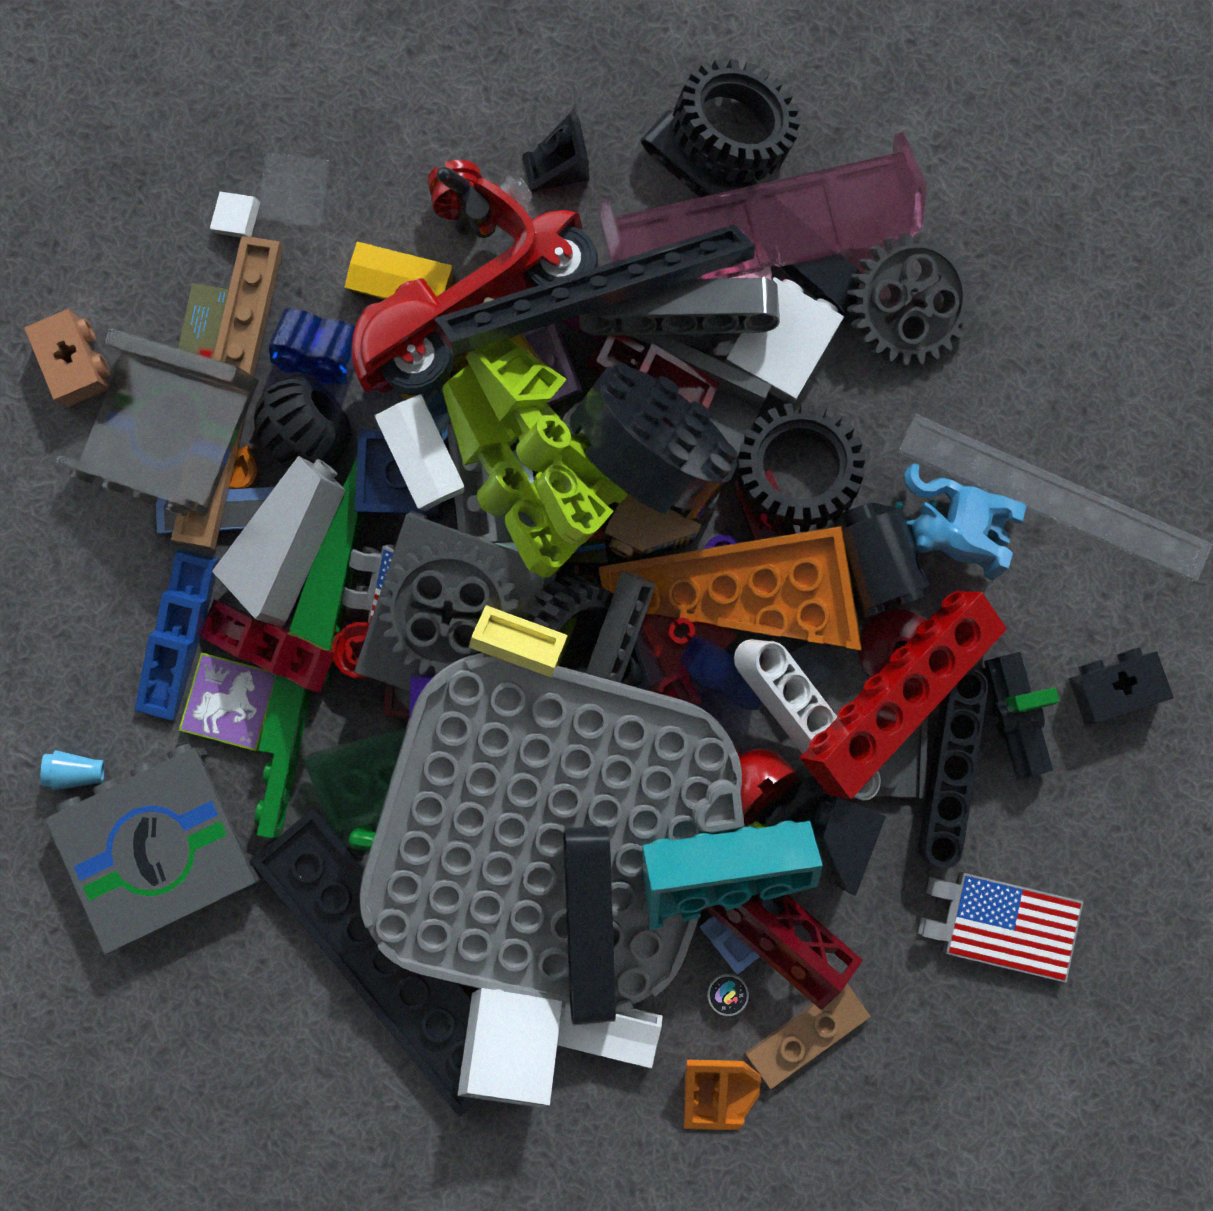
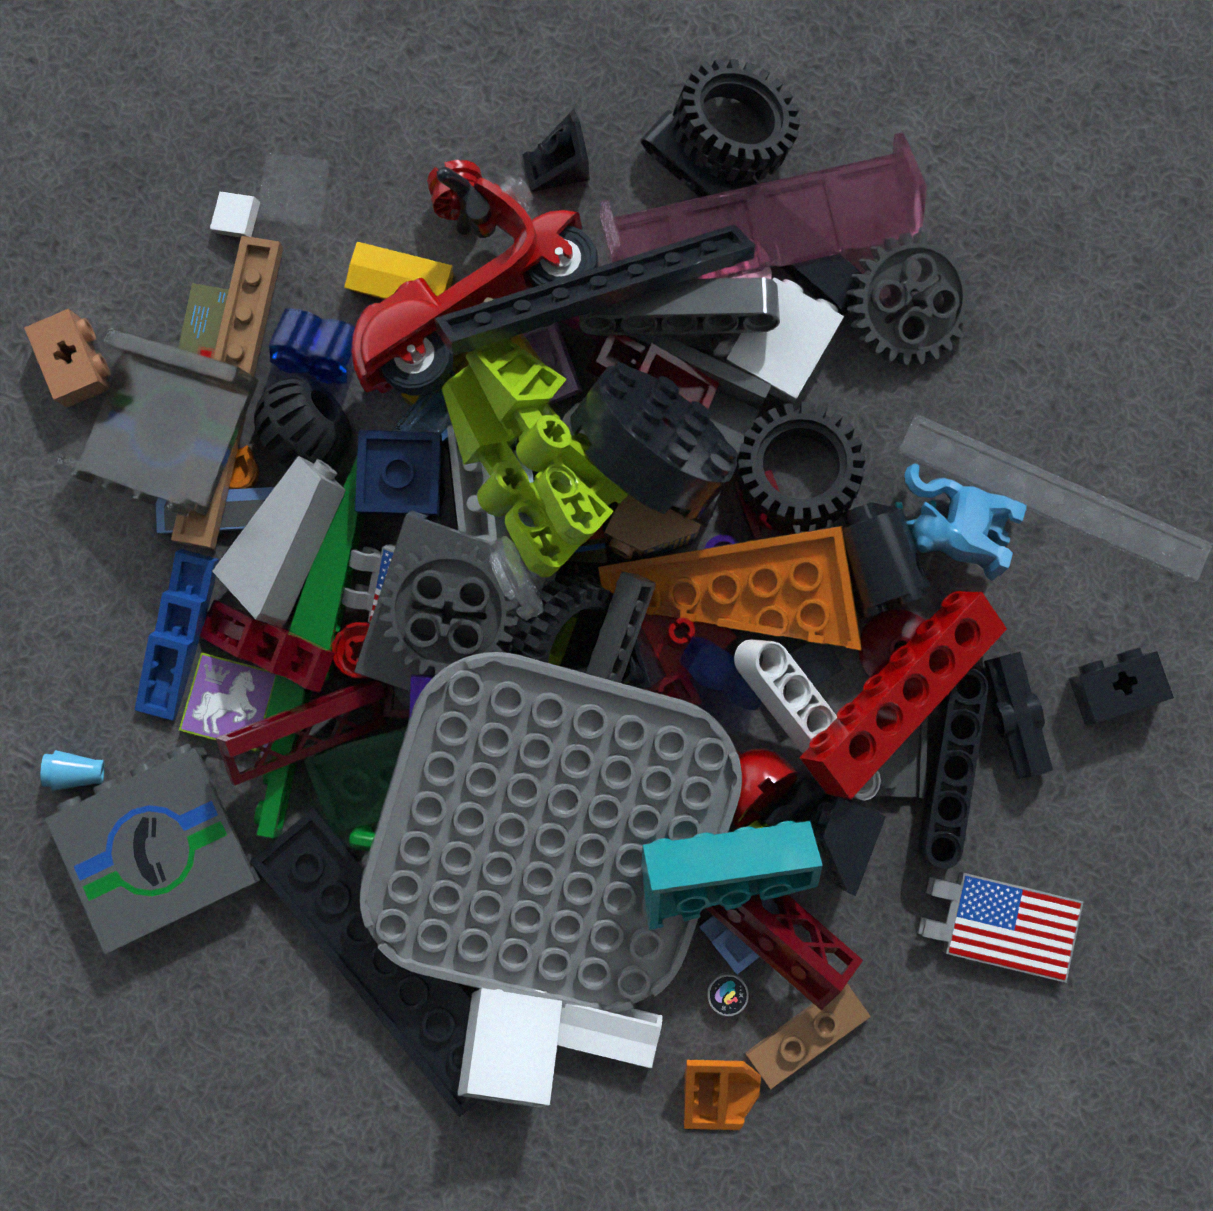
(298, 718): none -> dark red fence
(420, 453): white piece -> none
(515, 577): none -> clear tile
(518, 641): light yellow tile -> none
(589, 924): black beam -> none
(720, 808): light grey tile -> none
(1032, 700): green tile -> none

